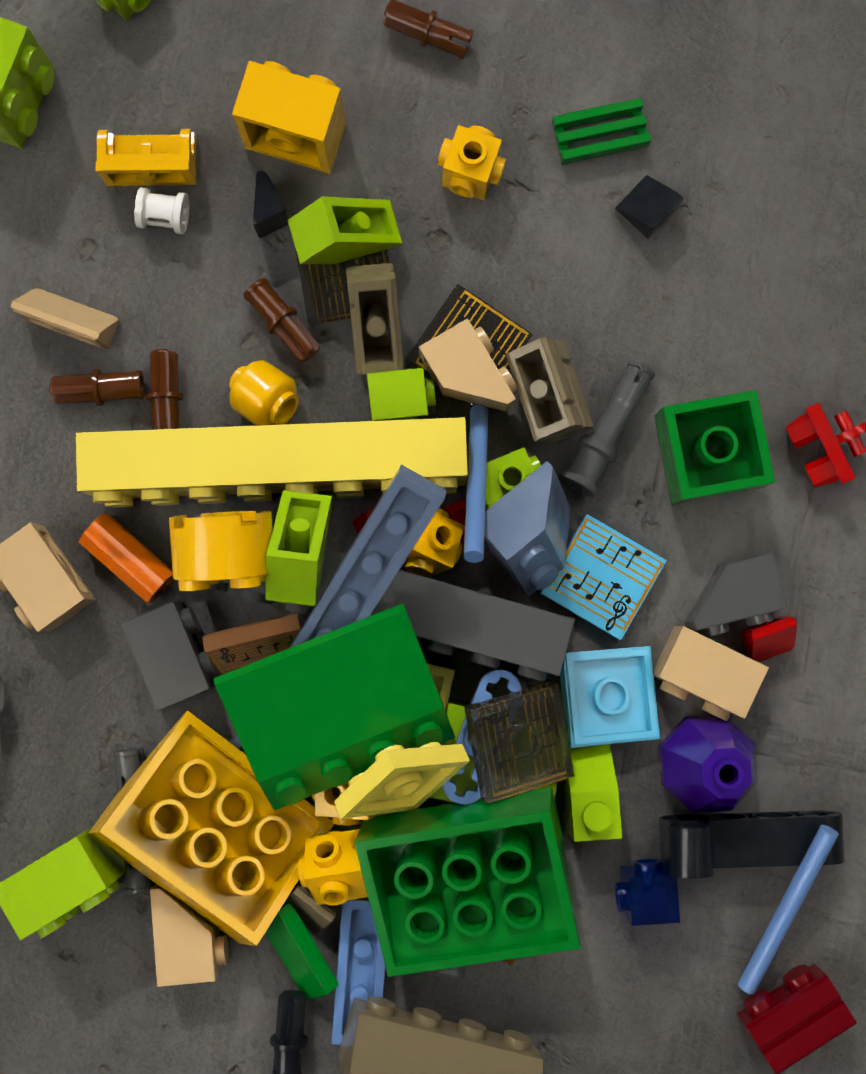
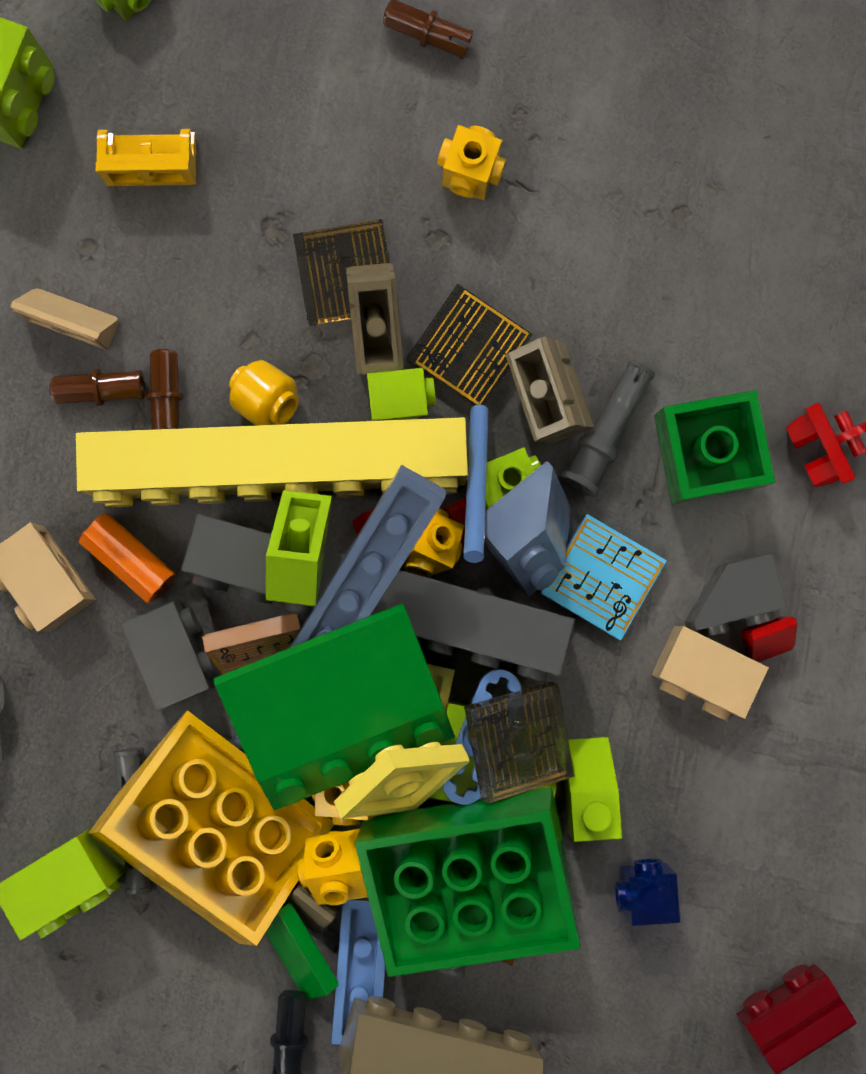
(161, 210): white bush -> none
(184, 942): tan slope -> none
(220, 548): yellow brick -> none
(268, 208): black slope -> none
(281, 320): reddish brown axle -> none
(290, 115): yellow brick -> none
(343, 229): lime slope -> none
(464, 368): tan slope -> none
(598, 114): green tile -> none
(609, 696): medium azure tile -> none
(649, 205): black slope -> none
(700, 842): black beam -> none
(708, 764): dark purple cone -> none
(788, 909): medium blue bar -> none

